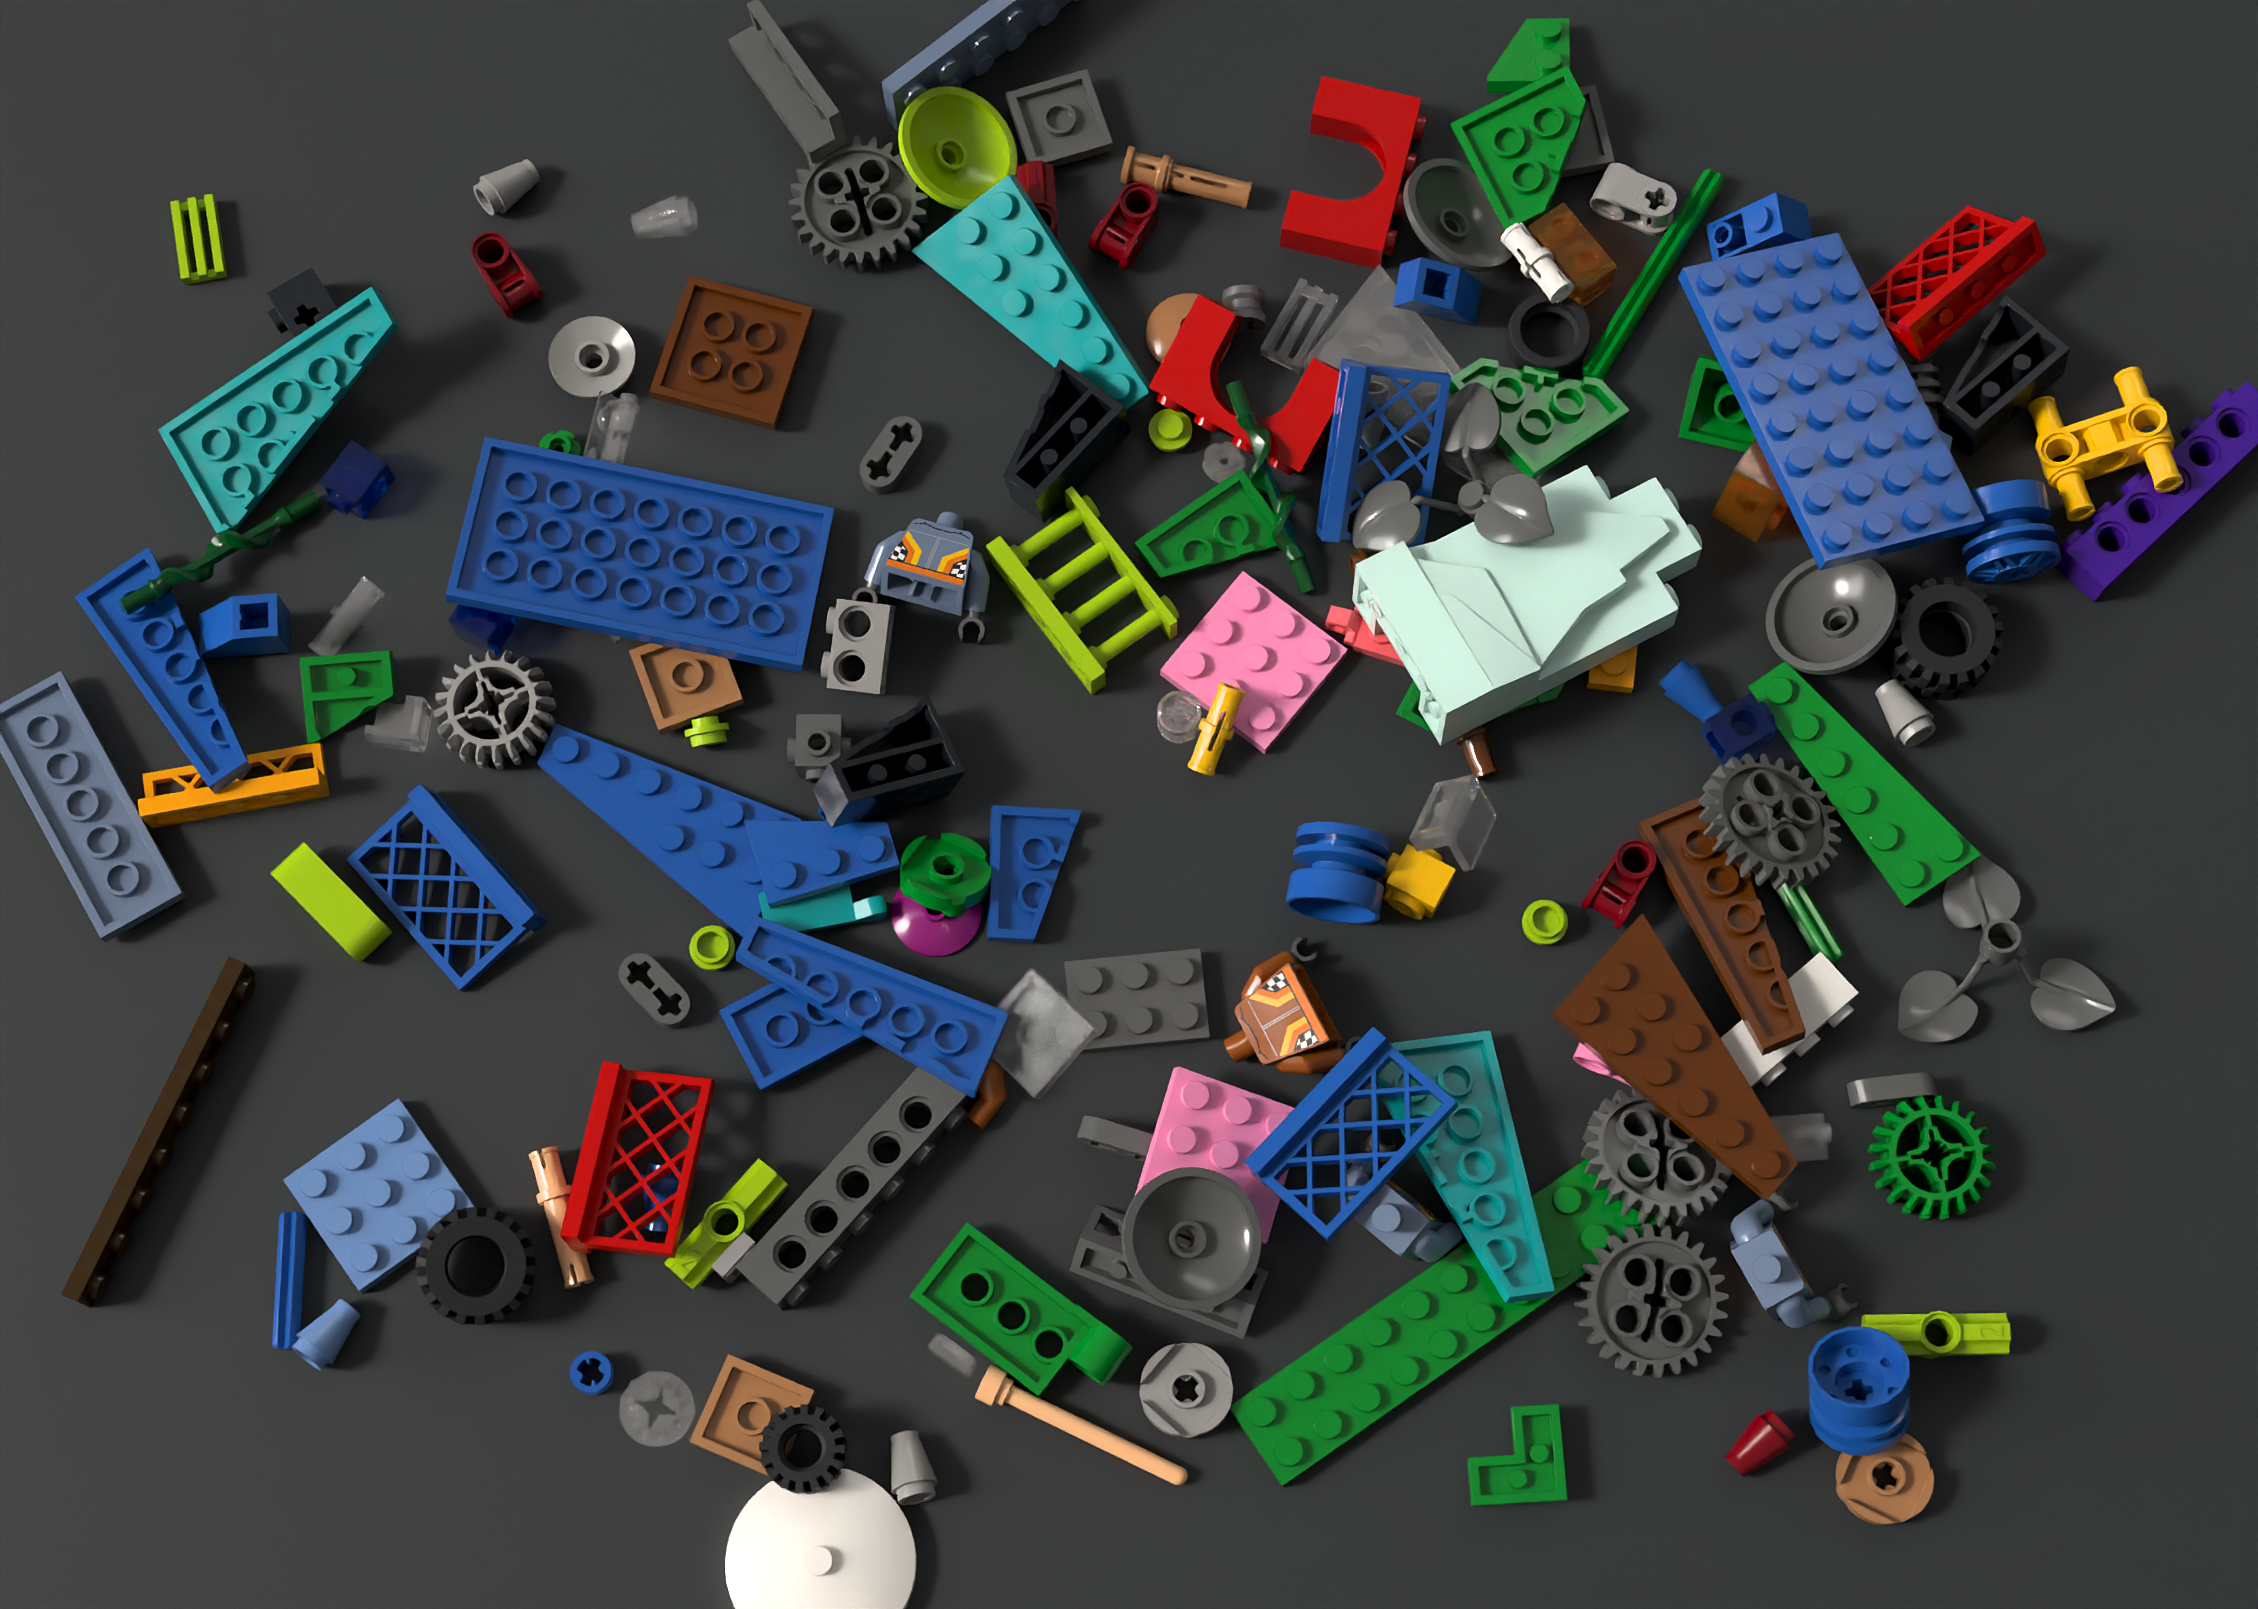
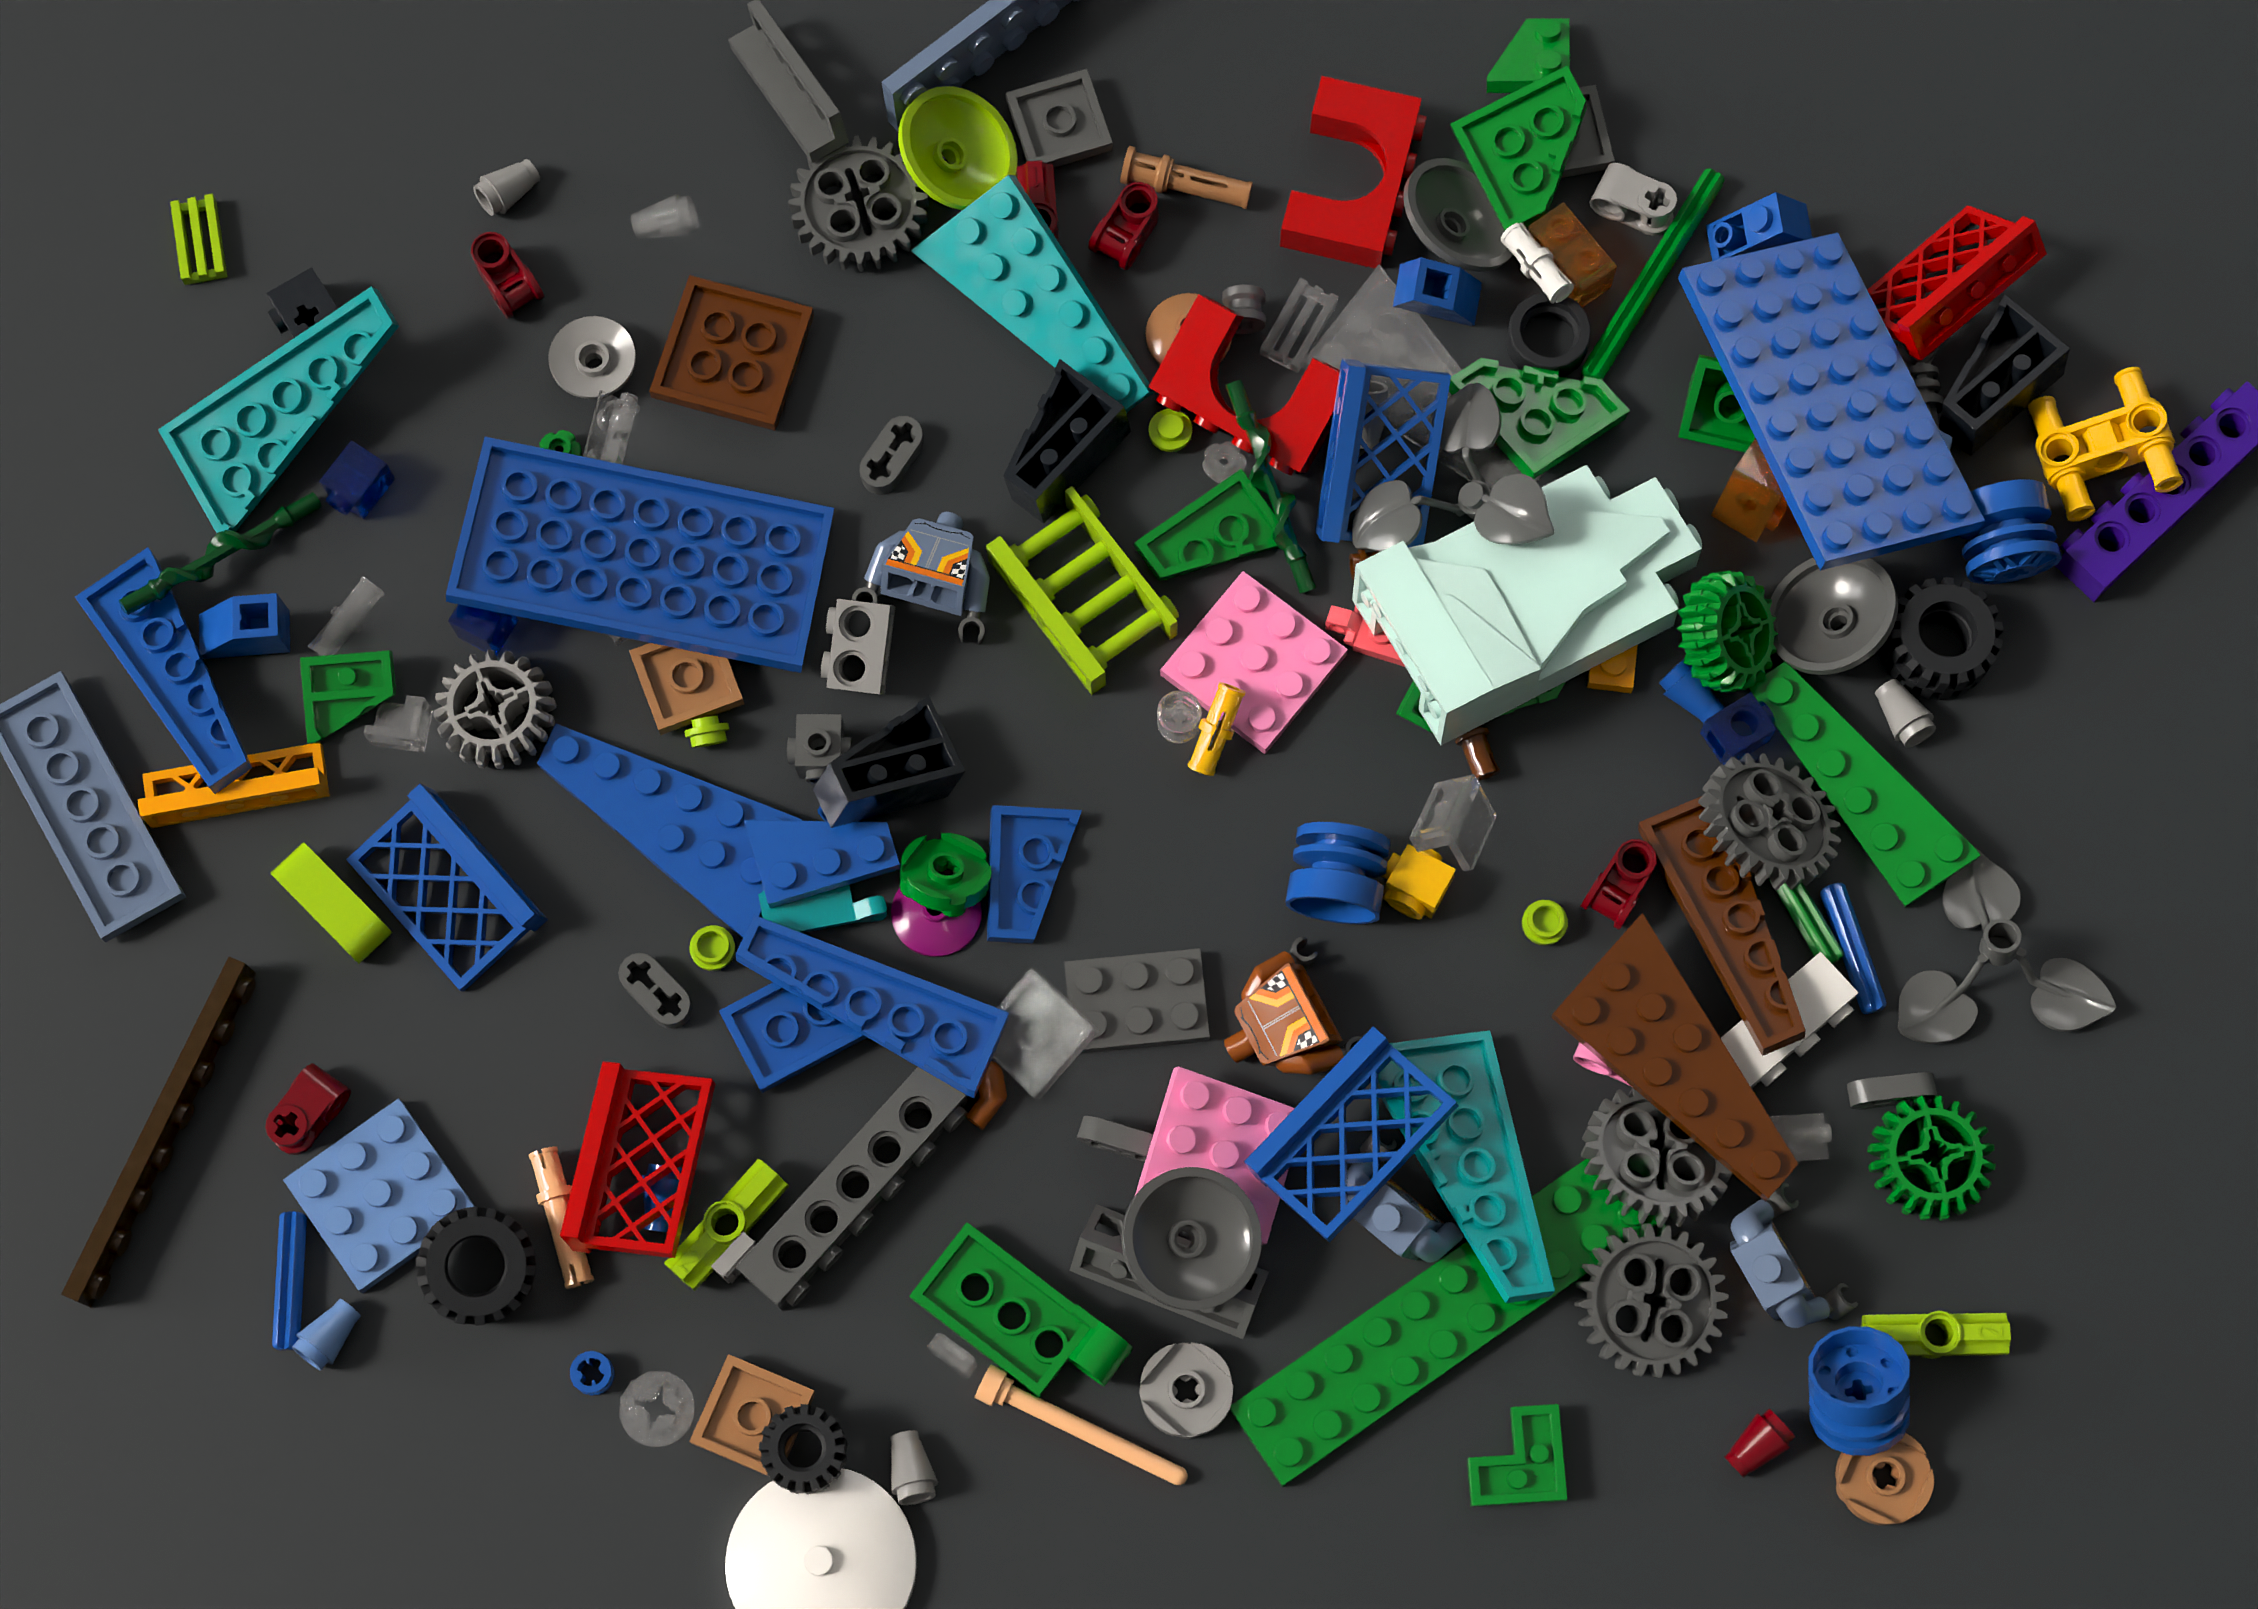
(310, 1105): none -> dark red piece
(1727, 631): none -> green gear
(1856, 954): none -> blue axle

